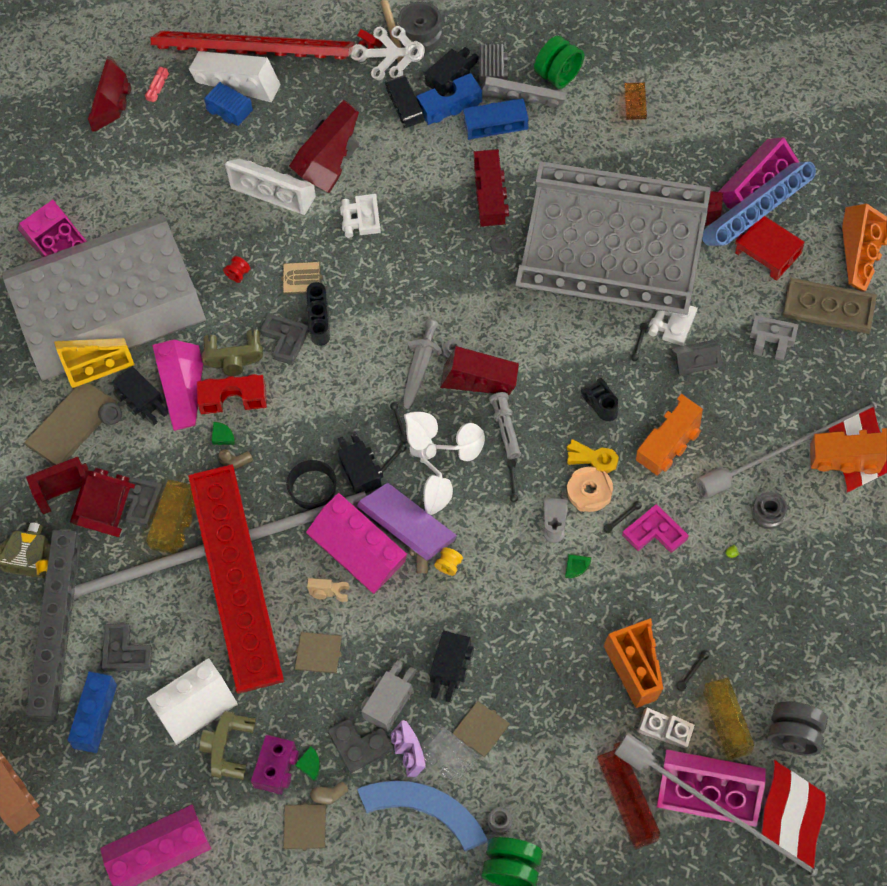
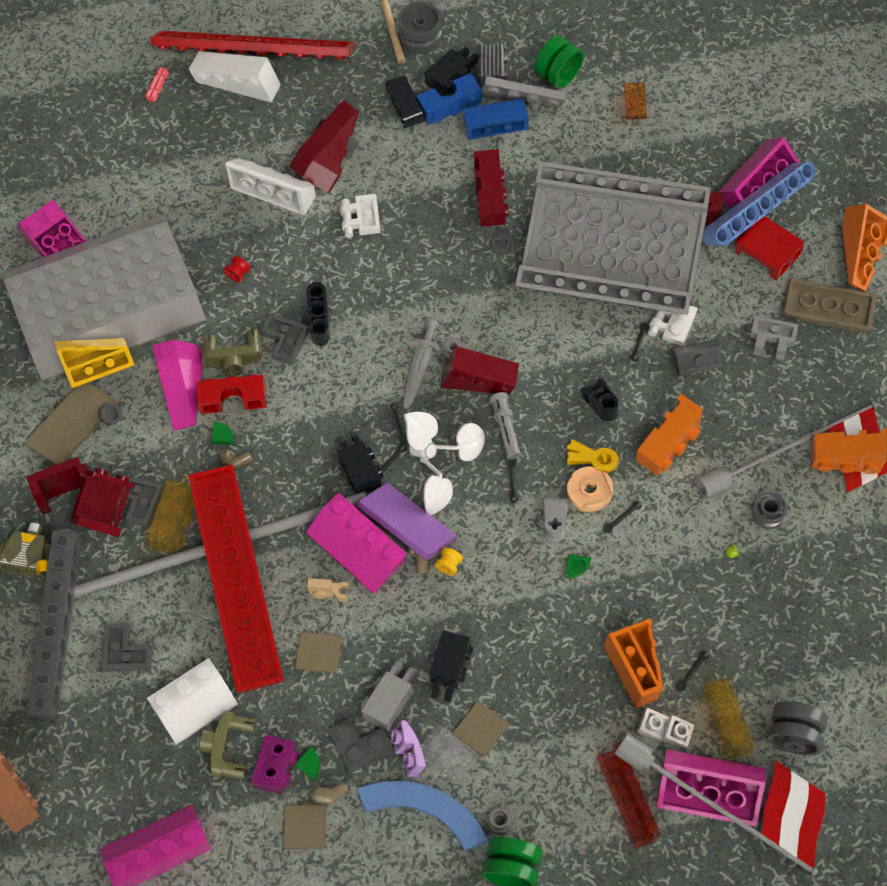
(92, 712): blue brick -> none
(110, 96): dark red wedge -> none
(139, 395): black hinge -> none
(228, 104): blue brick -> none
(299, 275): piece -> none
(306, 466): black tyre -> none
(369, 39): red tile -> none
(391, 53): white plant -> none
(657, 525): dark pink plate -> none

